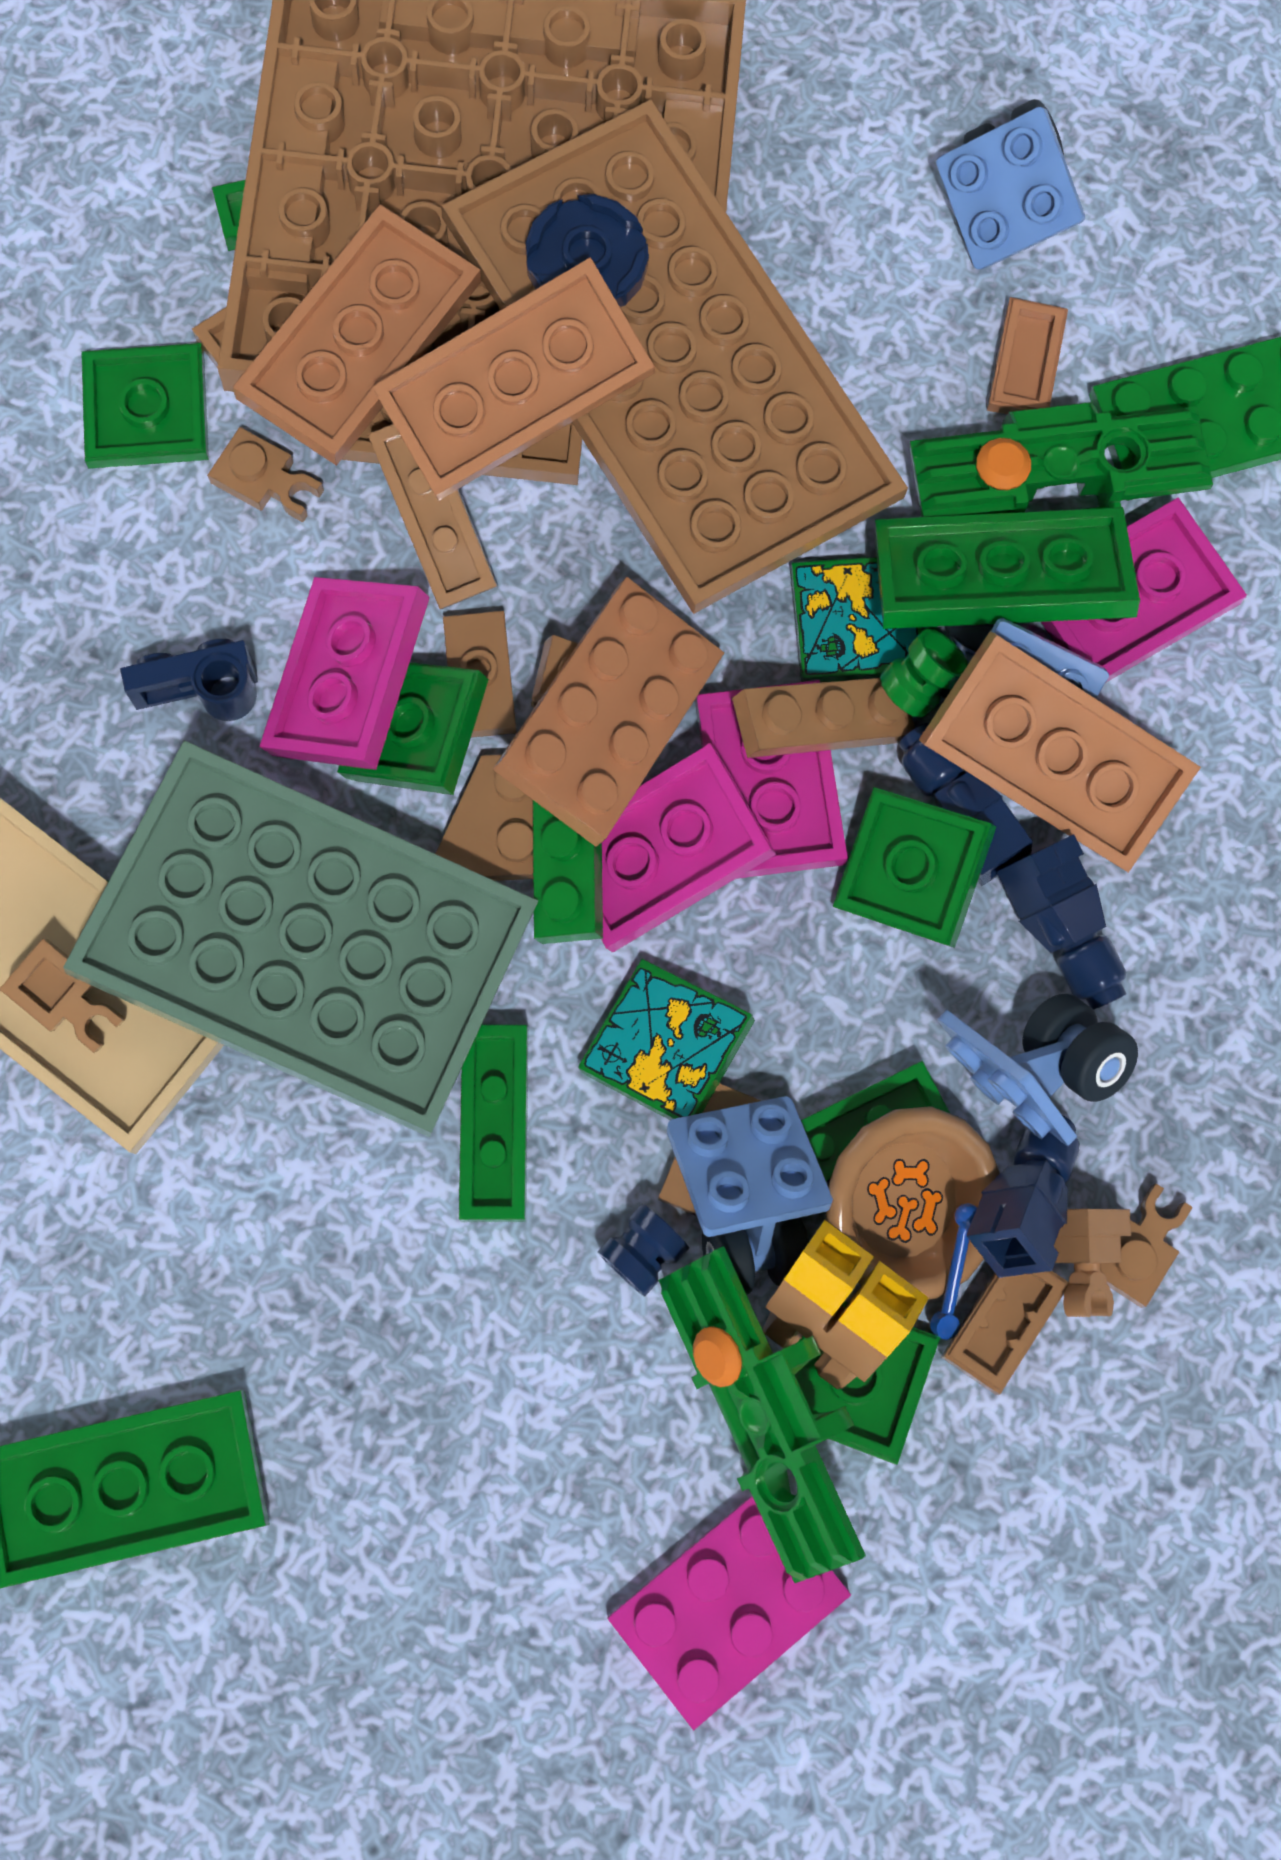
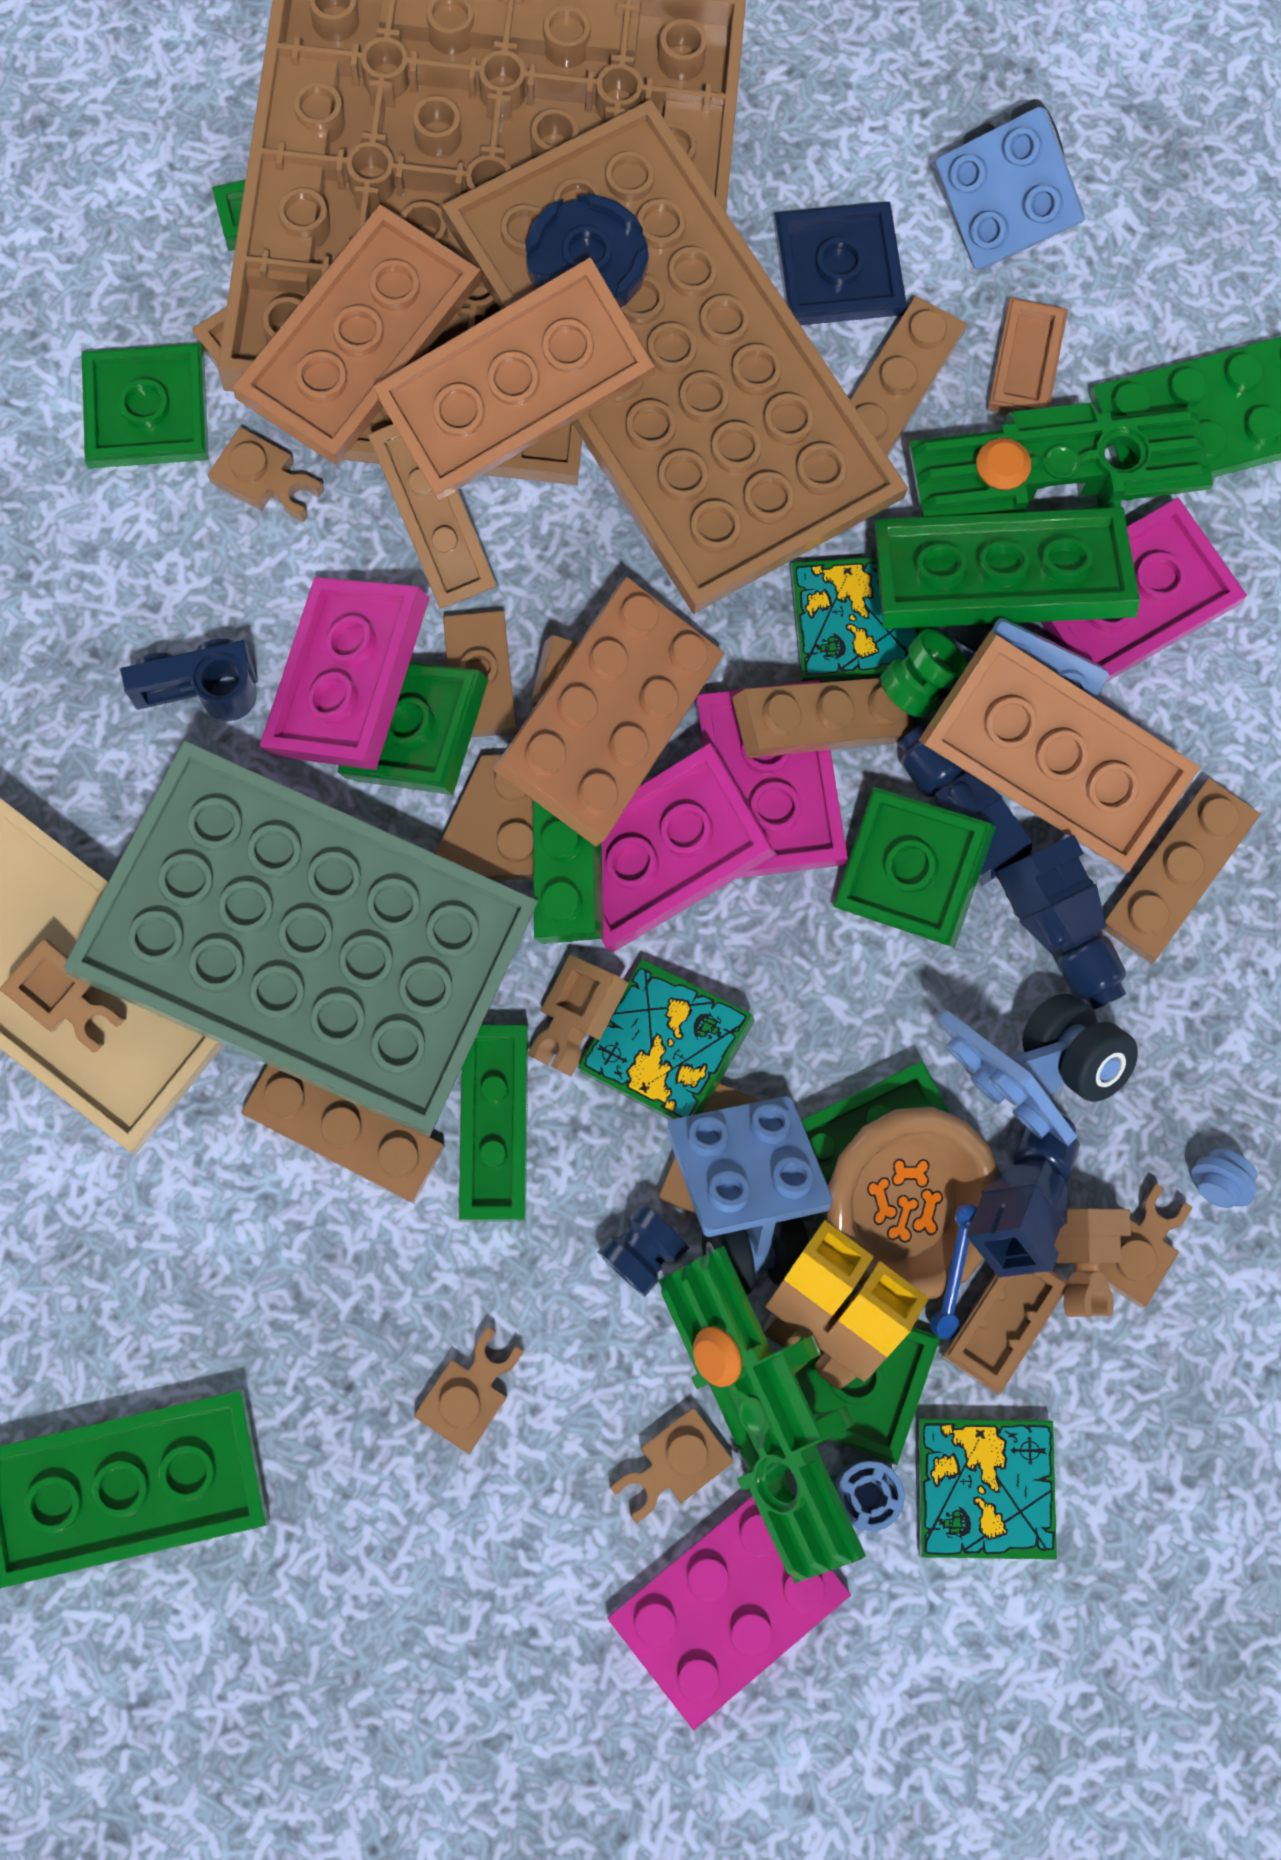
(344, 1133): none -> medium nougat plate
(463, 1399): none -> medium nougat plate
(579, 1005): none -> medium nougat plate
(681, 1458): none -> medium nougat plate
(840, 263): none -> dark blue tile
(858, 1493): none -> medium blue wheel
(906, 370): none -> medium nougat plate
(986, 1489): none -> tile
(1180, 870): none -> medium nougat plate
(1225, 1178): none -> medium blue plate

